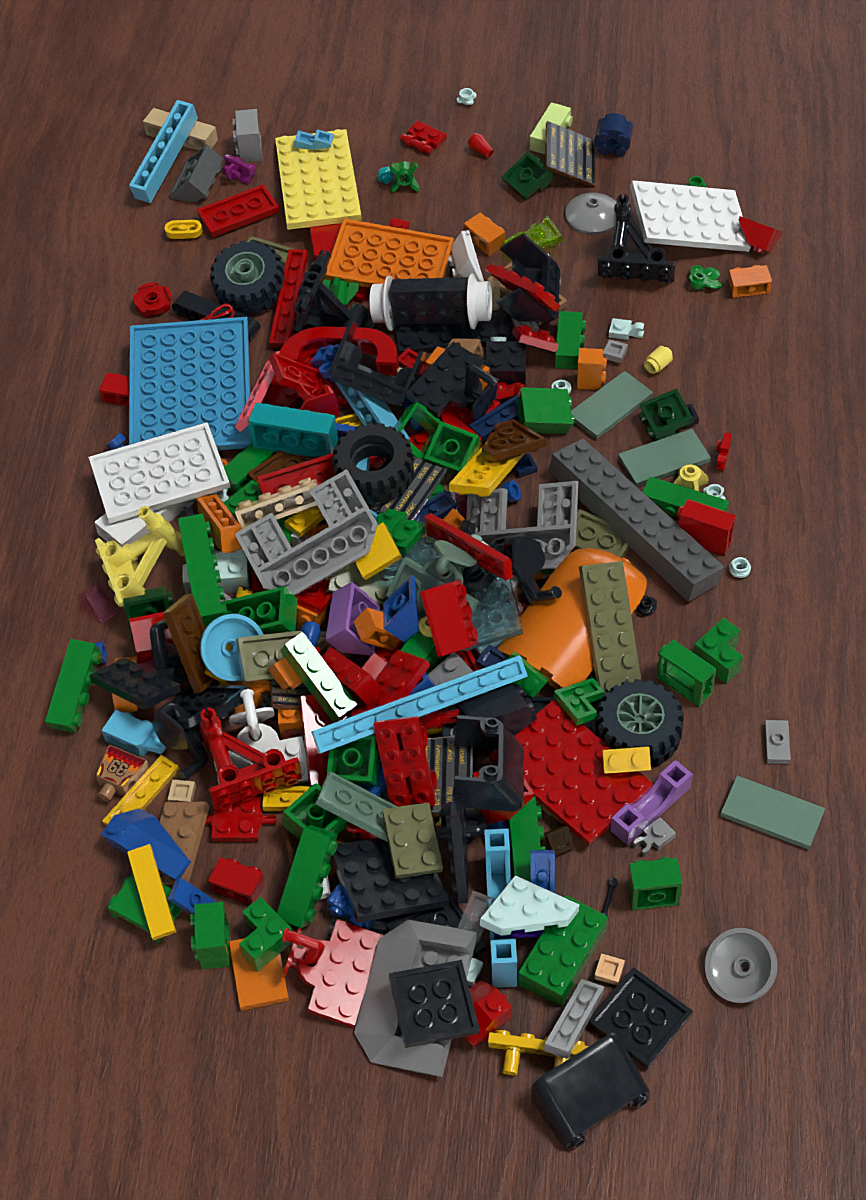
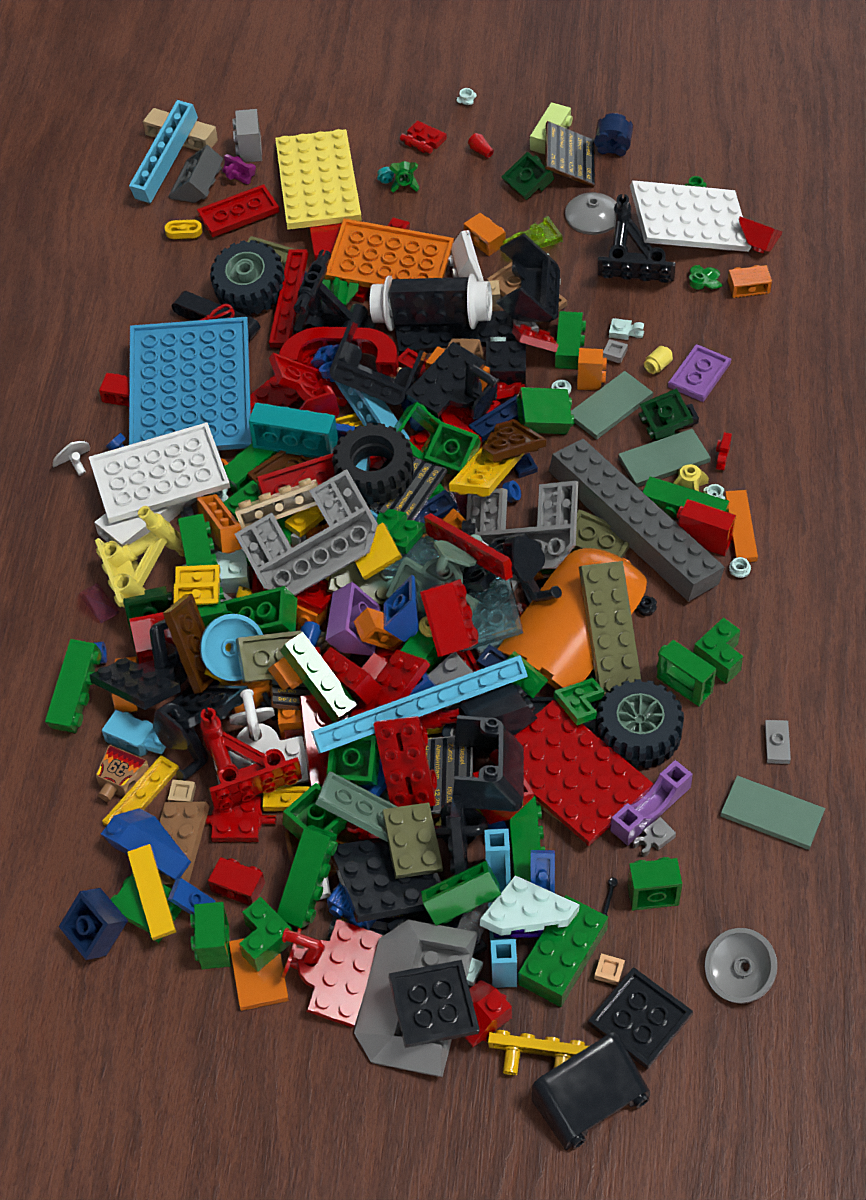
(72, 452): none -> white shield
(93, 923): none -> dark blue brick
(152, 307): red plate -> none
(199, 580): none -> yellow slope
(256, 395): coral tile -> none
(309, 141): dark azure slope -> none
(461, 893): none -> green brick
(513, 281): red plate -> none
(559, 839): dark brown plate -> none
(574, 1019): light grey plate -> none
(626, 759): yellow plate -> none
(699, 373): none -> medium lavender tile
(743, 534): none -> orange tile

